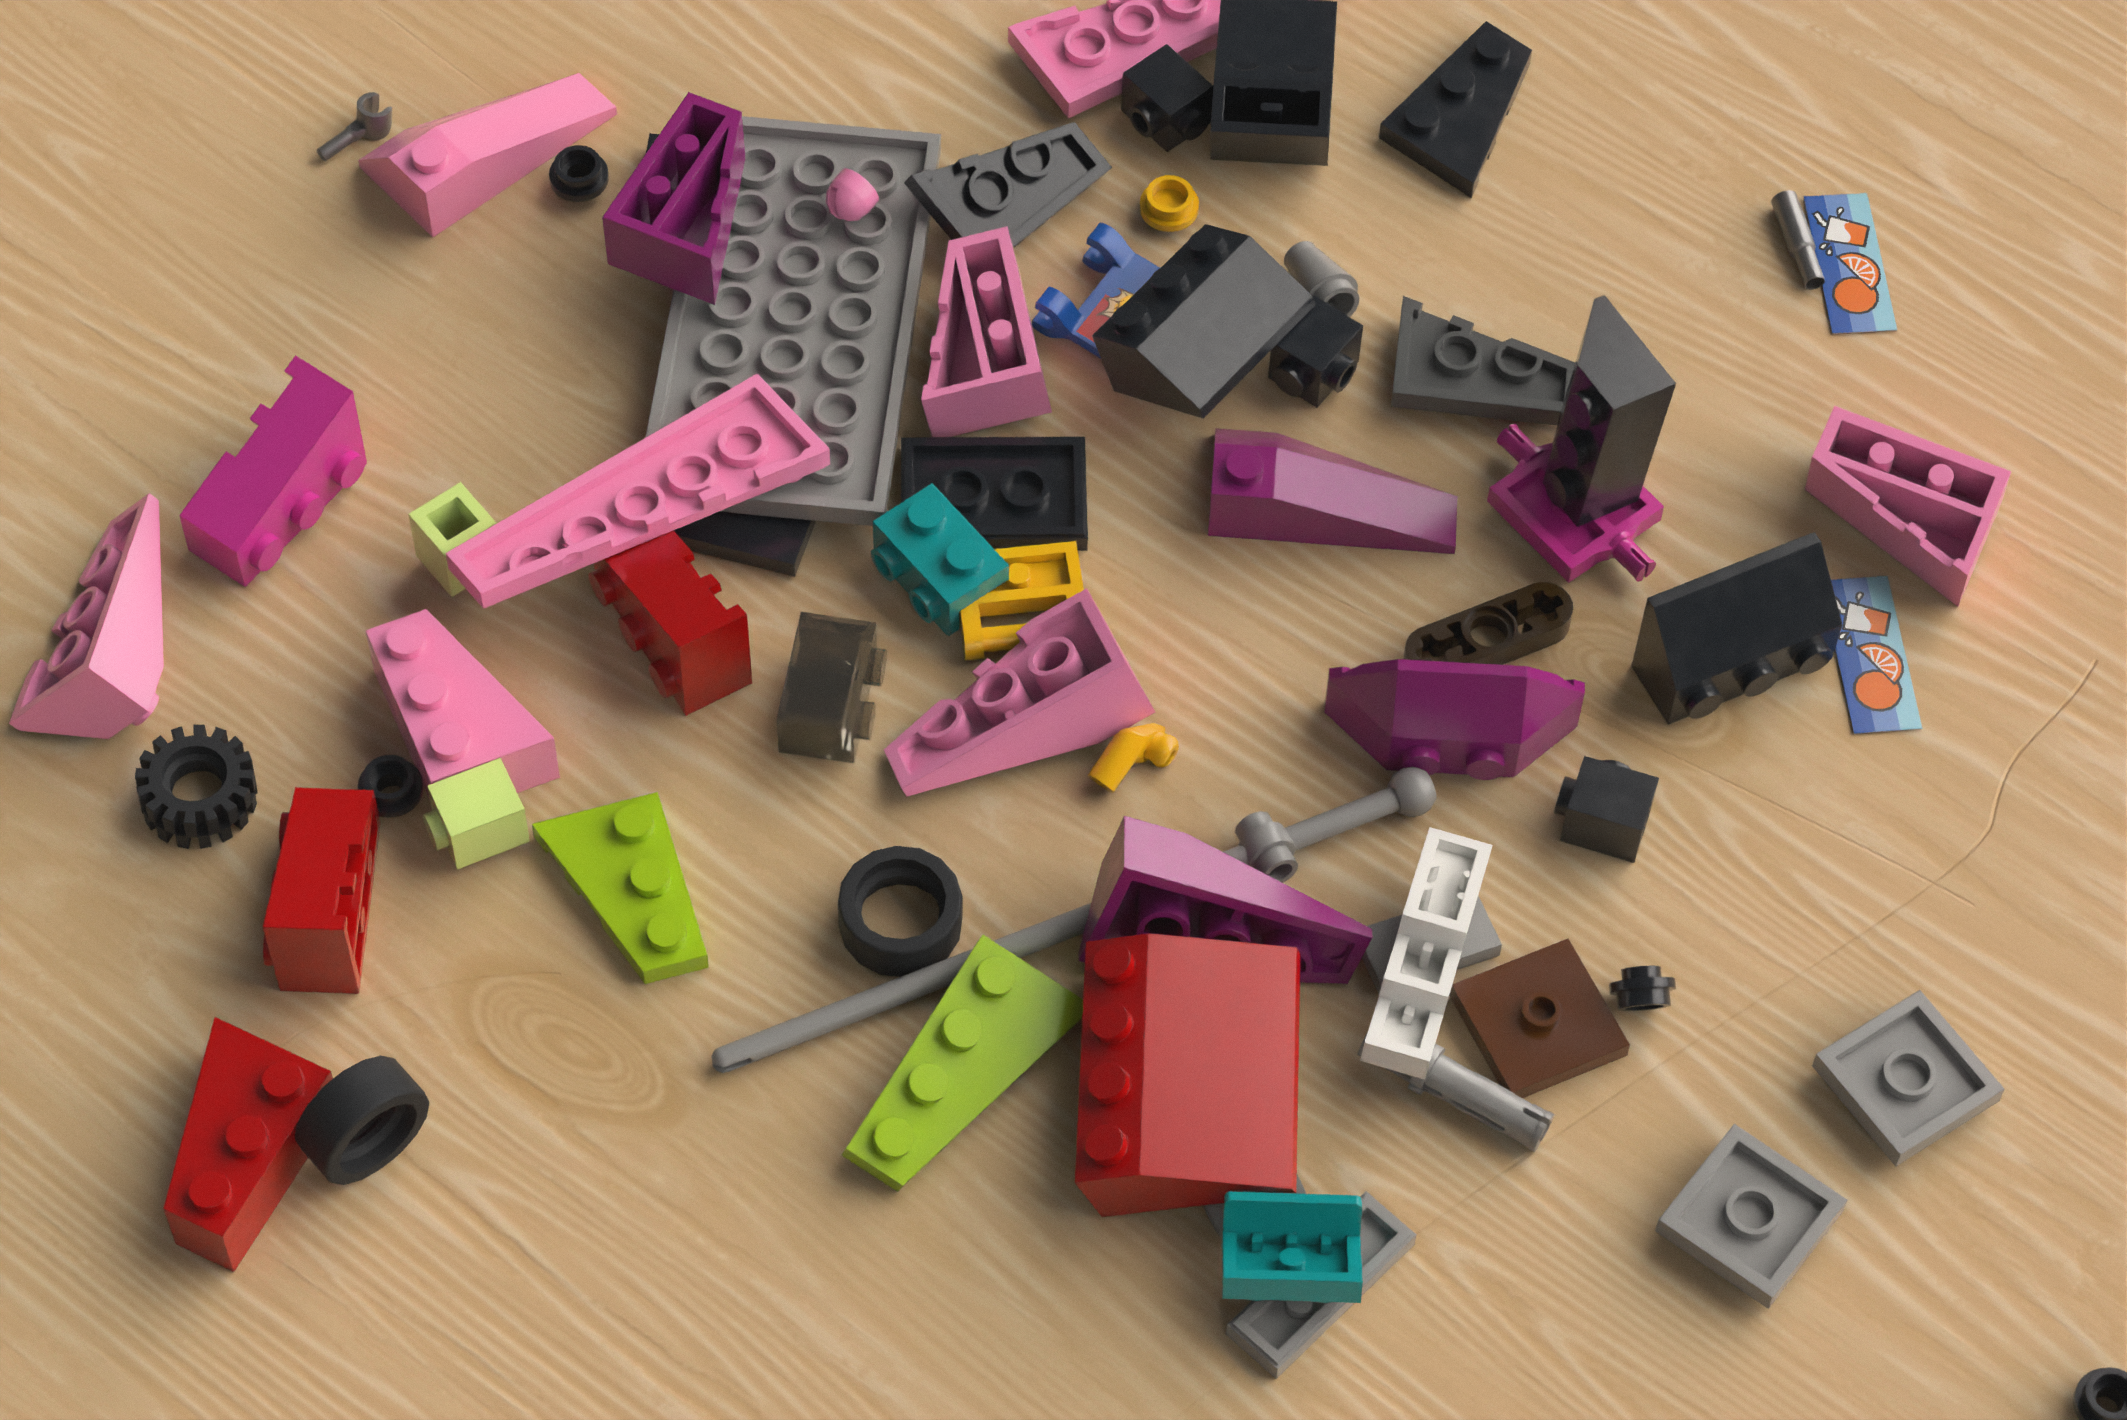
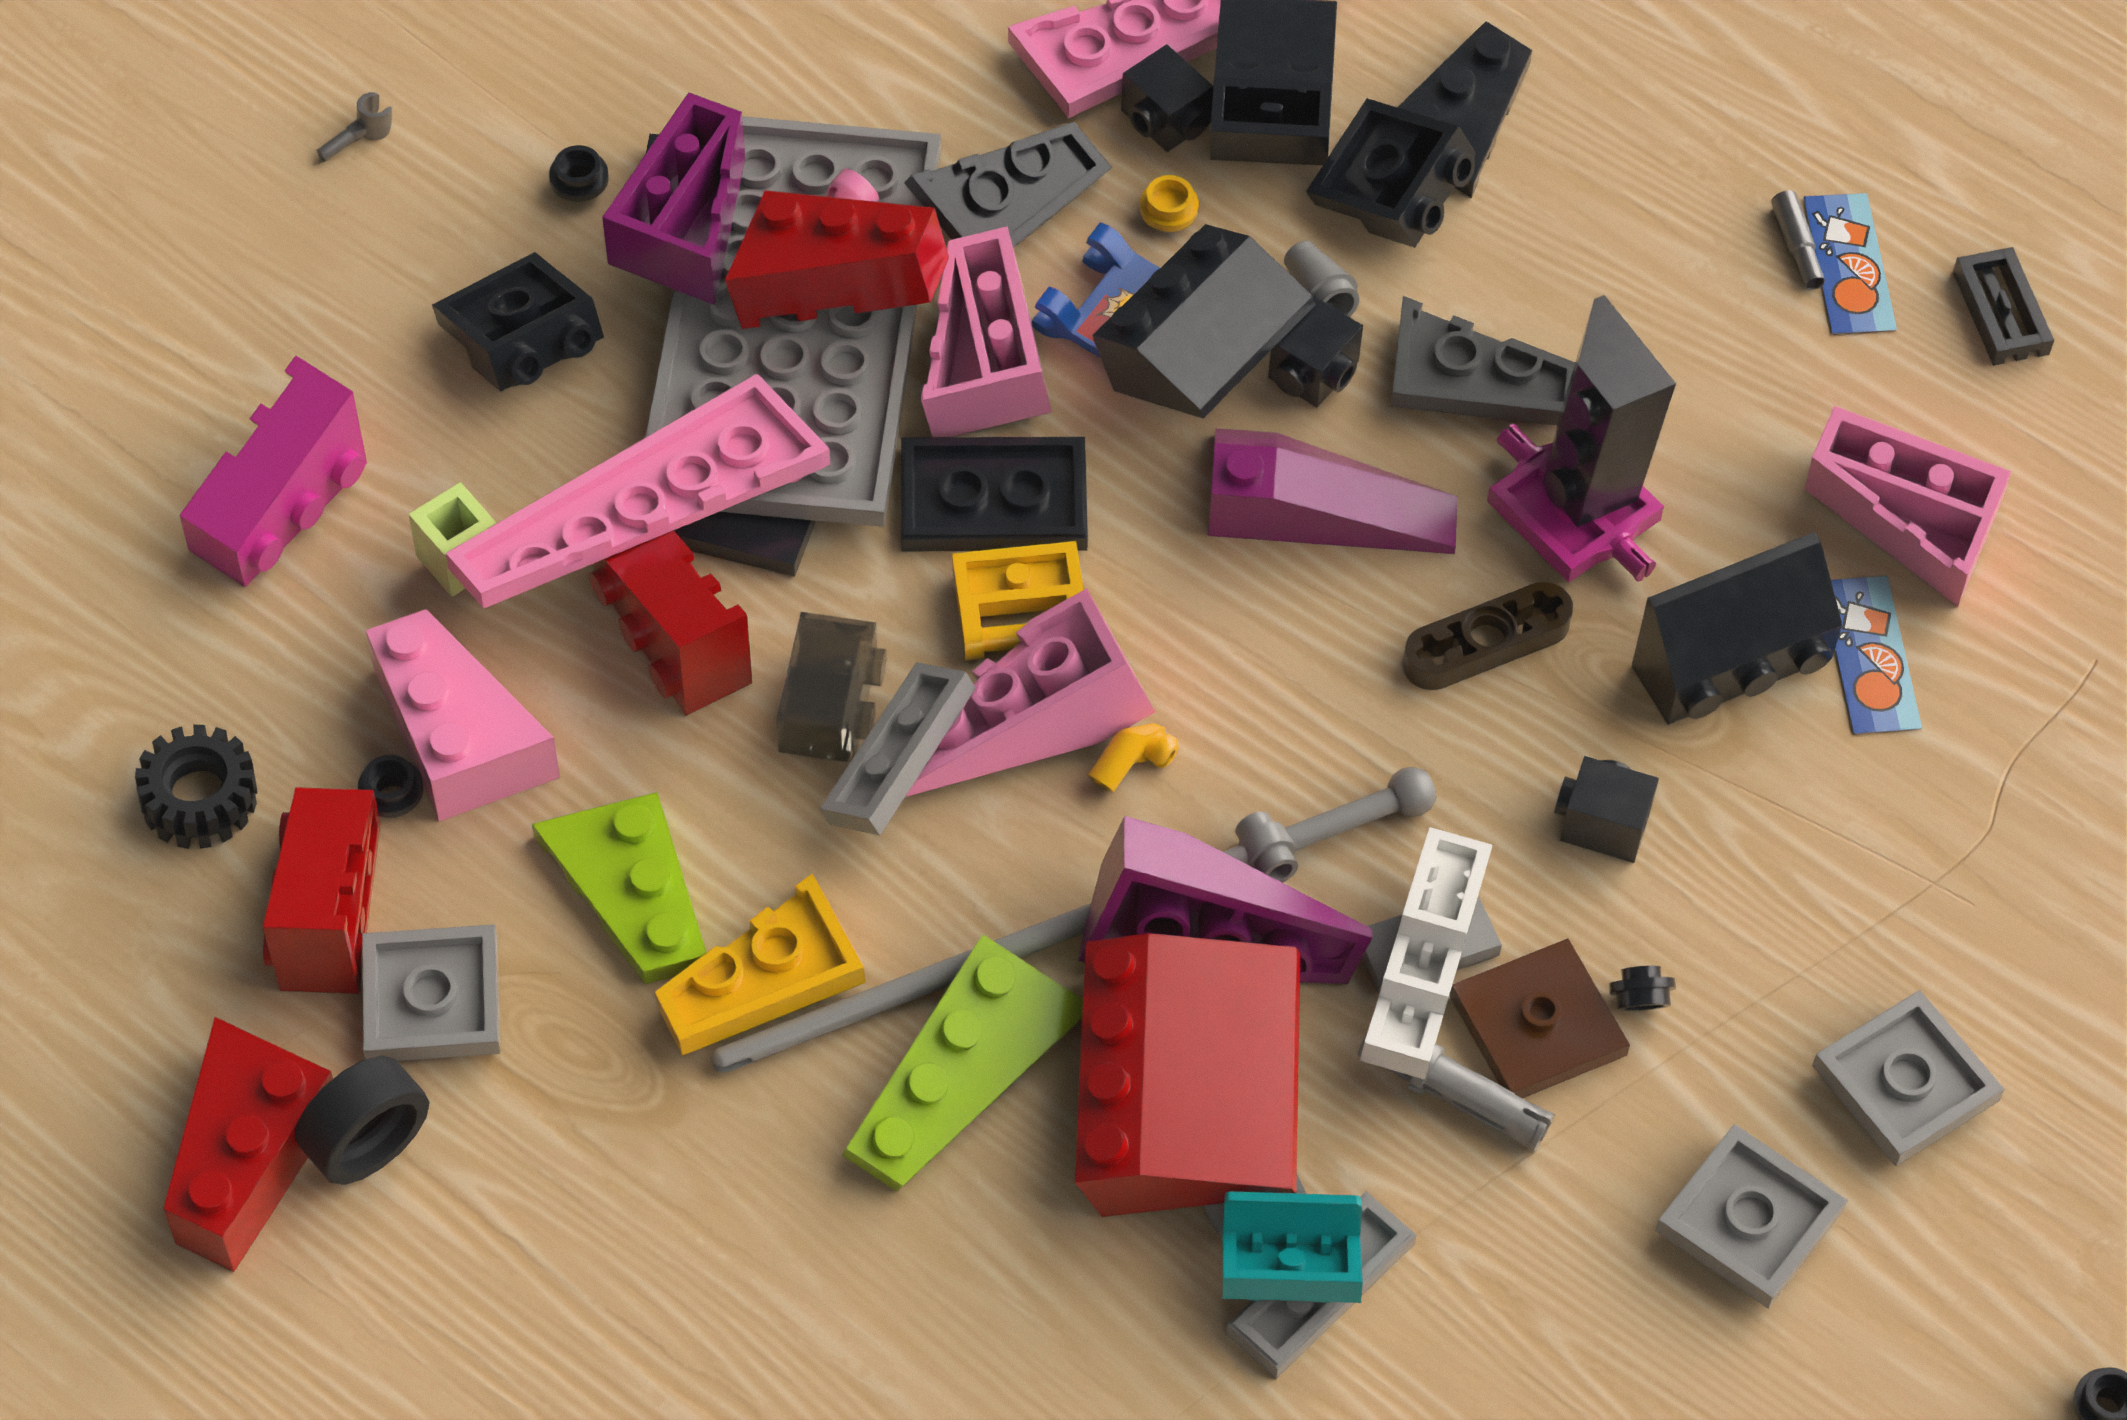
(109, 640): bright pink wedge -> none
(431, 993): none -> light grey plate
(472, 155): bright pink wedge -> none
(476, 814): yellowish green brick -> none
(520, 321): none -> black plate
(767, 972): none -> yellow wing
(833, 254): none -> red wedge
(897, 748): none -> light grey plate
(900, 867): black tyre -> none
(935, 557): teal bracket -> none
(1394, 171): none -> black plate
(1453, 714): magenta wedge -> none
(2039, 334): none -> black tile

